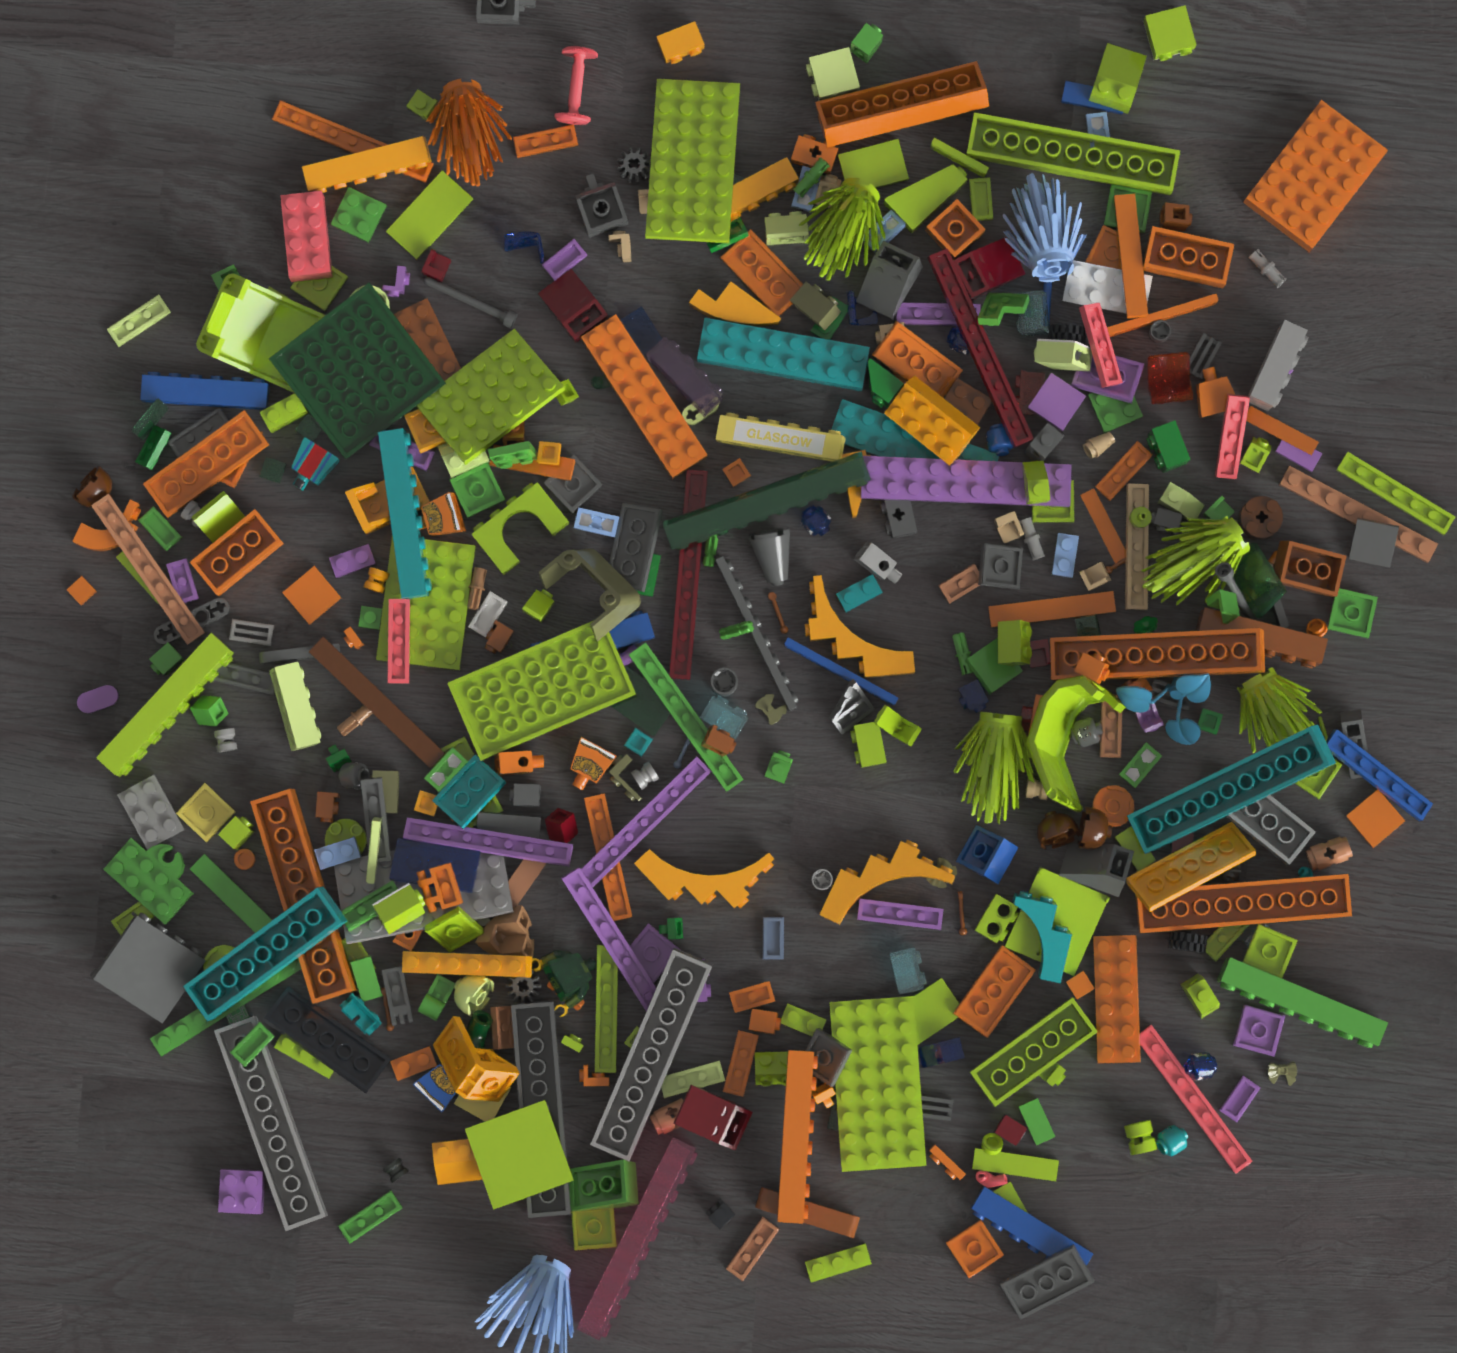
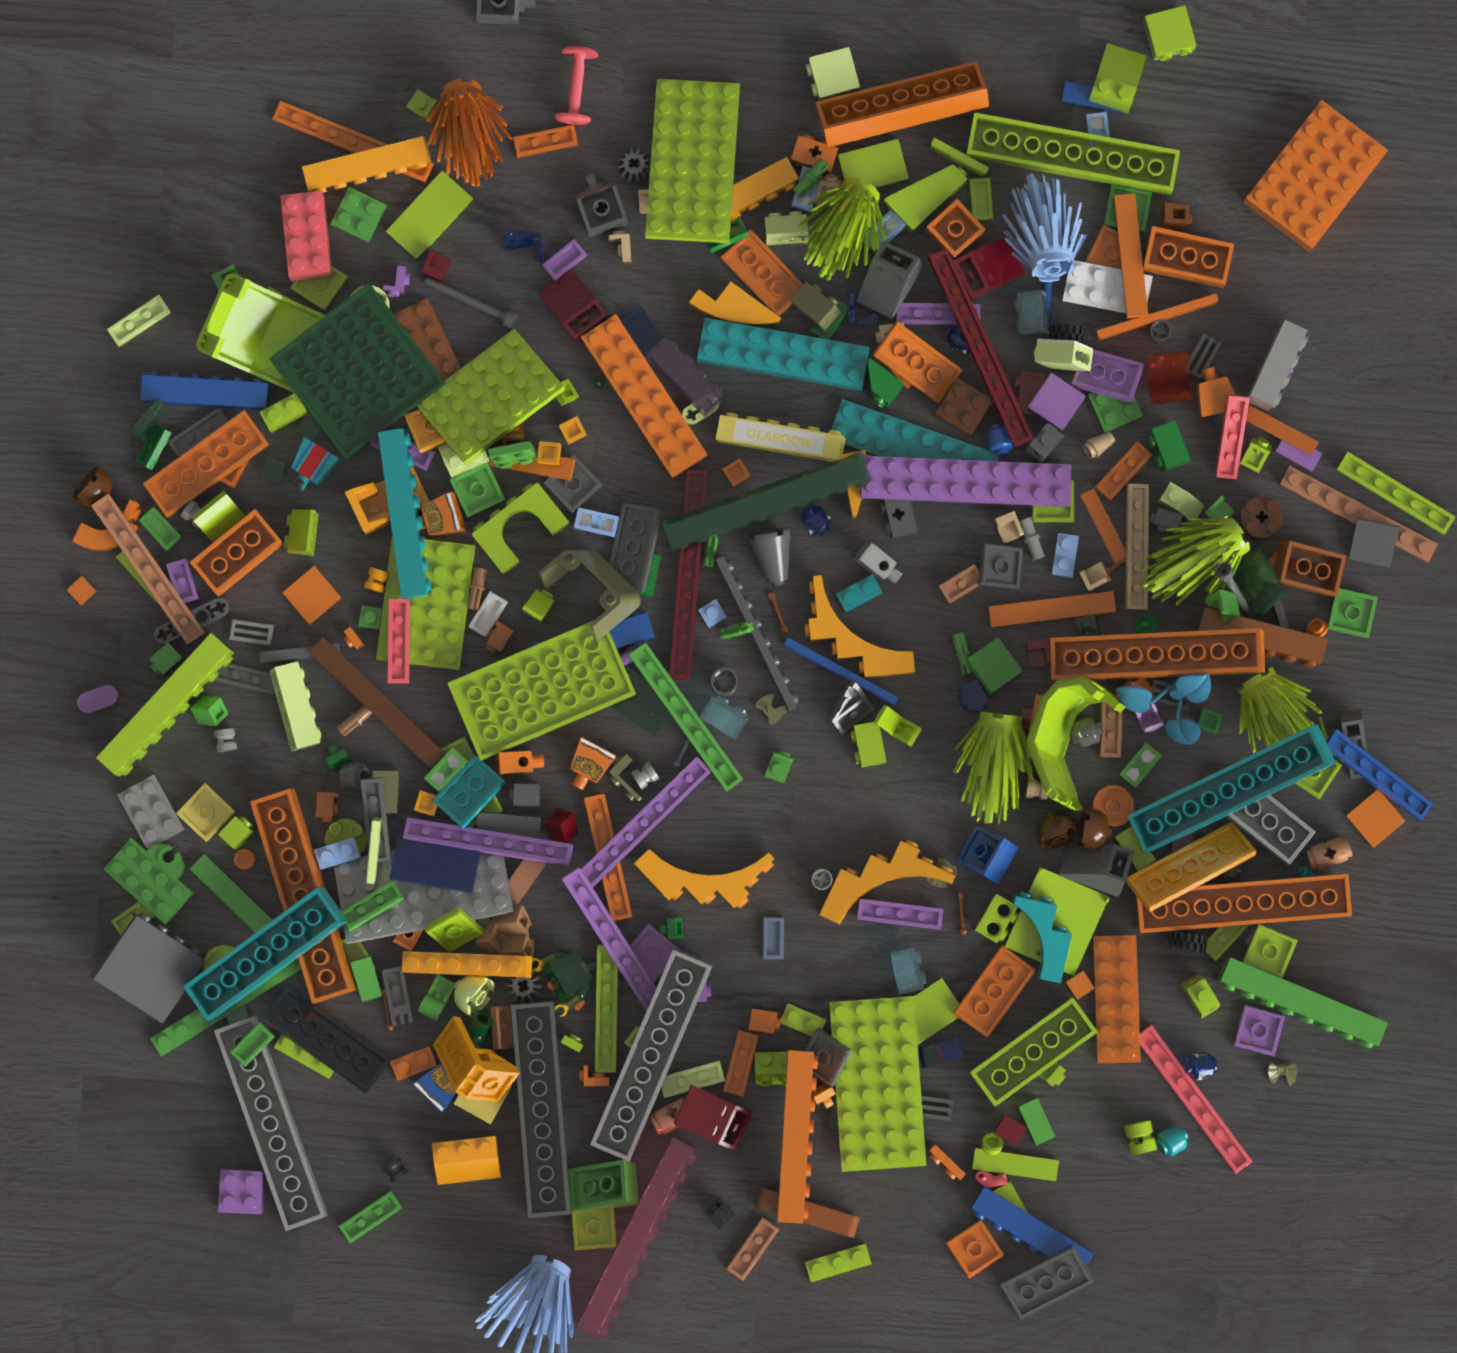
(301, 532): none -> lime slope
(352, 561): medium lavender plate -> none
(367, 1021): teal hinge -> none
(399, 908): lime piece -> none
(445, 885): orange plate -> none
(519, 1154): lime tile -> none
(572, 430): none -> light orange plate
(638, 742): teal tile -> none
(680, 43): light orange brick -> none
(712, 613): none -> light blue plate
(718, 741): dark orange brick -> none
(752, 996): orange plate -> none
(866, 42): bright green brick -> none
(932, 420): light orange brick -> none
(999, 303): bright green plate -> none
(1014, 642): lime brick -> none
(1035, 482): lime slope -> none
(1093, 667): orange brick -> none
(1100, 345): coral plate -> none
(1136, 519): lime tile -> none
(1239, 1098): medium lavender tile -> none
(1267, 268): light grey pin -> none

